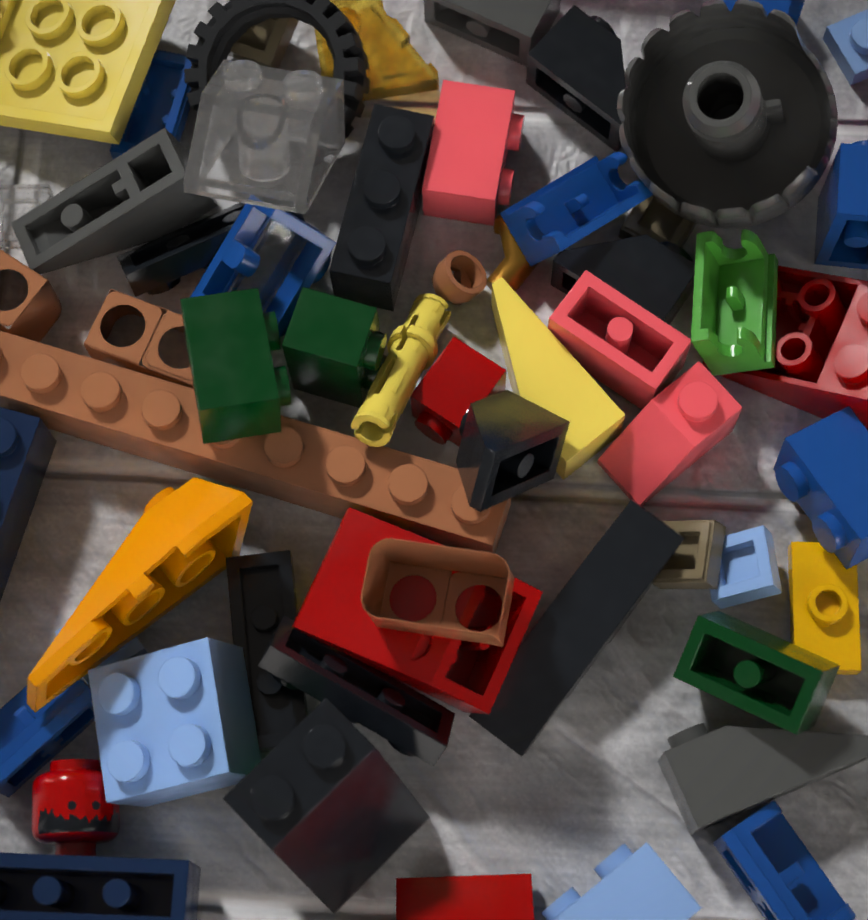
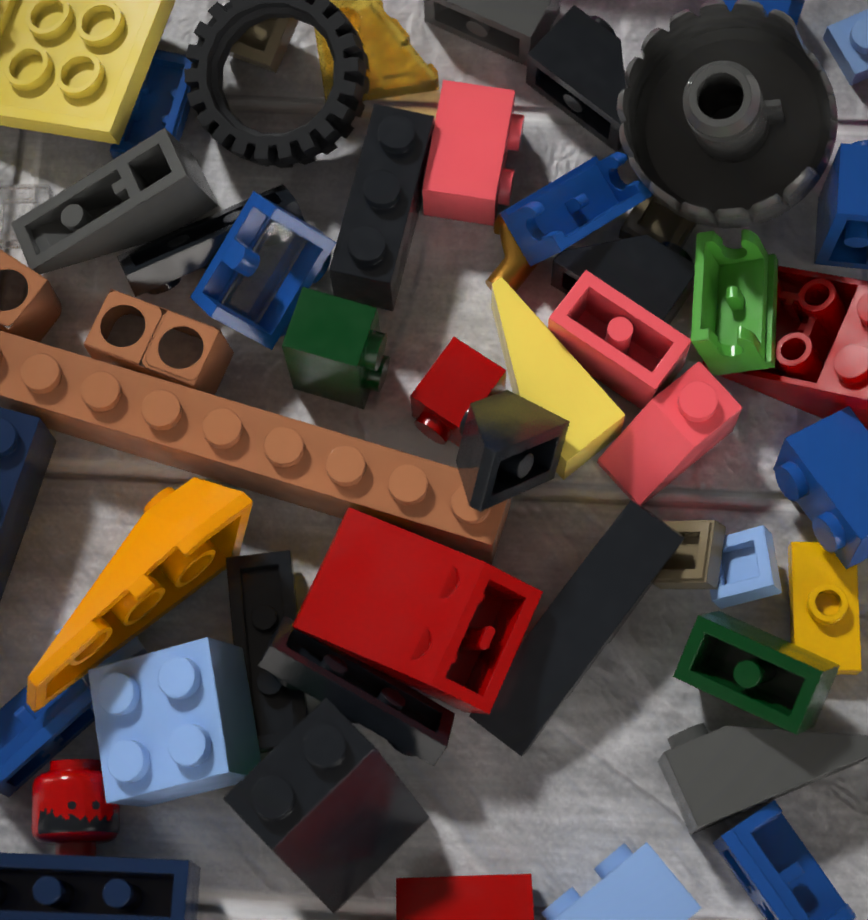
(233, 365): dark green brick -> none
(265, 136): clear slope -> none
(398, 558): nougat piece -> none
(410, 351): light yellow pin -> none
(465, 282): nougat hinge -> none

